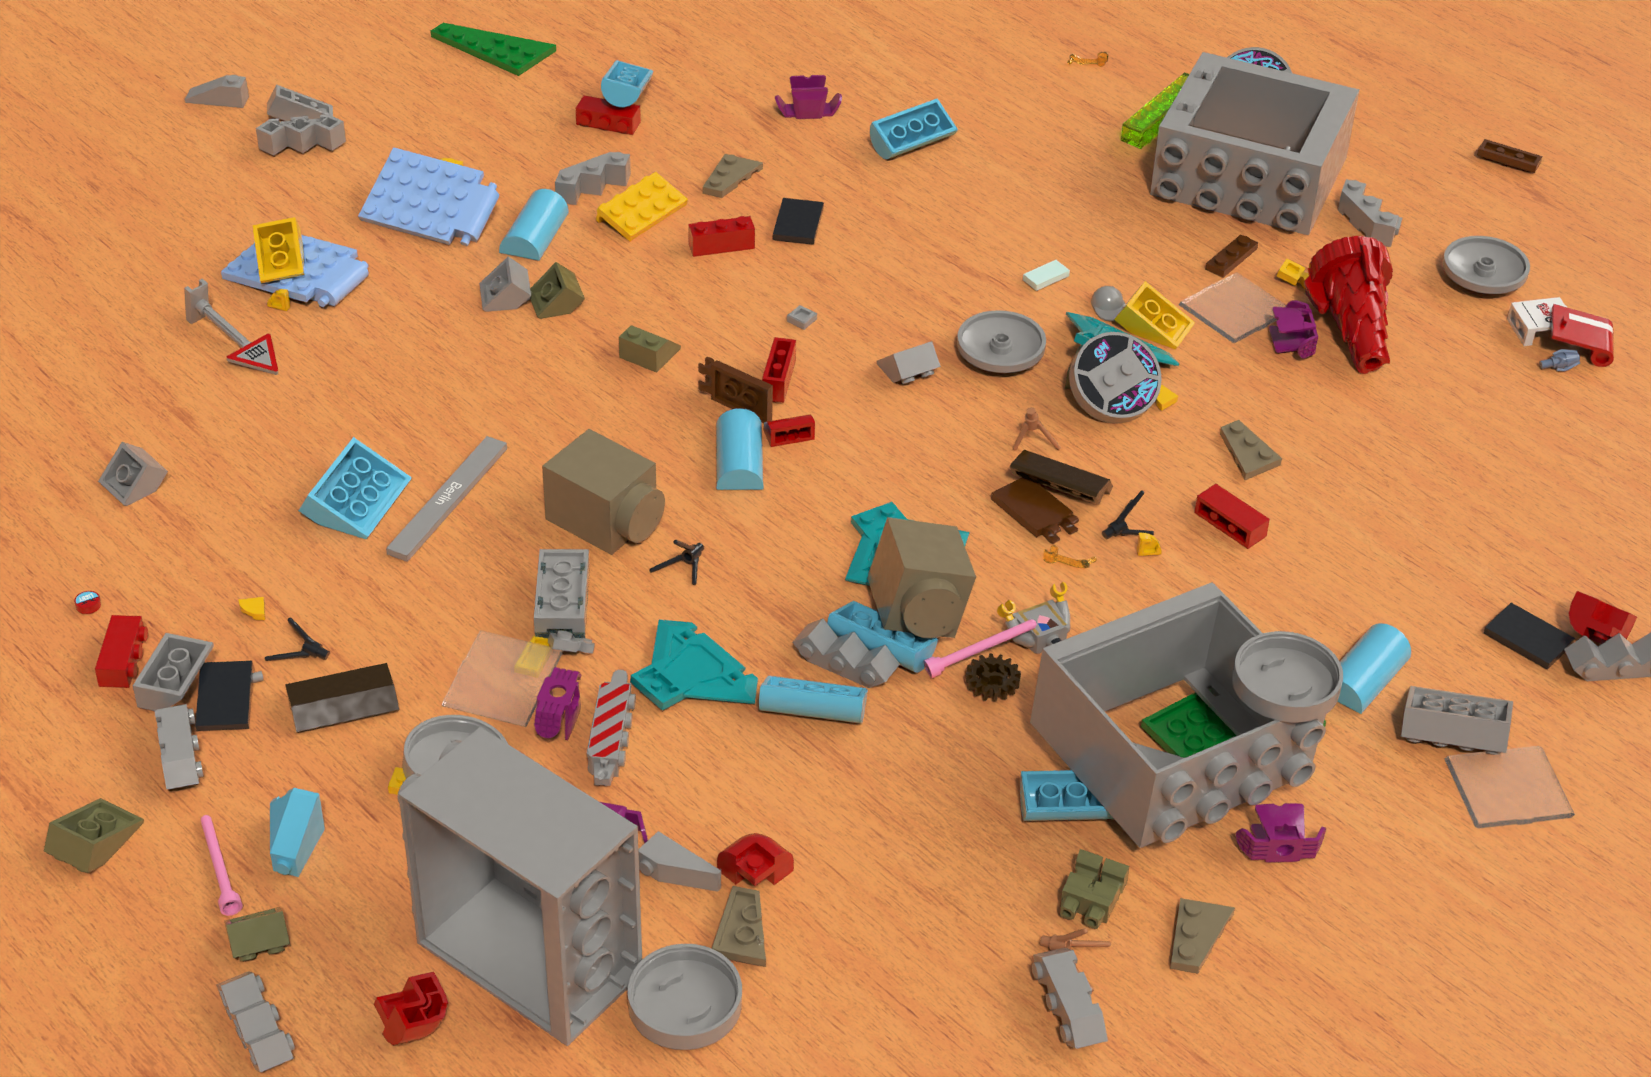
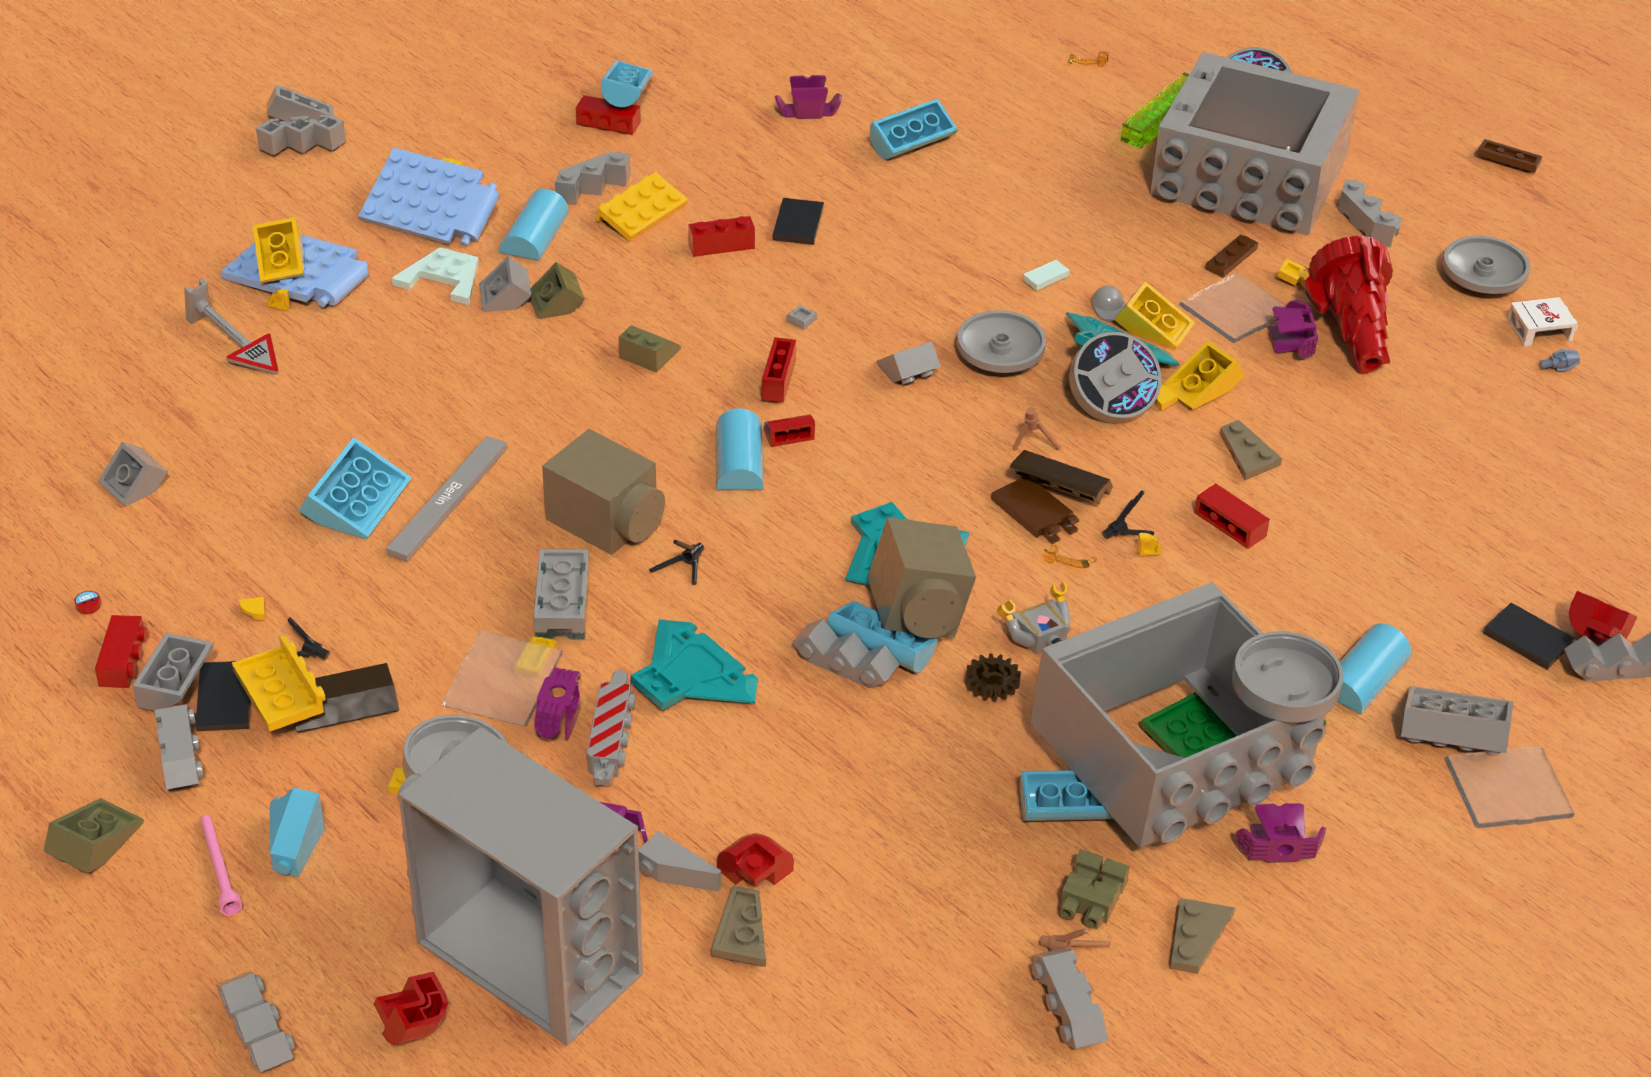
(223, 91): light grey slope -> none
(257, 933): olive slope -> none
(280, 685): none -> yellow bracket
(444, 267): none -> light aqua wing
(498, 49): green wing -> none
(565, 641): light grey plate -> none
(685, 996): light grey brick -> none
(729, 173): dark tan wing -> none
(736, 388): reddish brown tile -> none
(813, 699): medium azure brick -> none
(935, 666): bright pink piece -> none
(1205, 376): none -> yellow slope
(1584, 331): door -> none

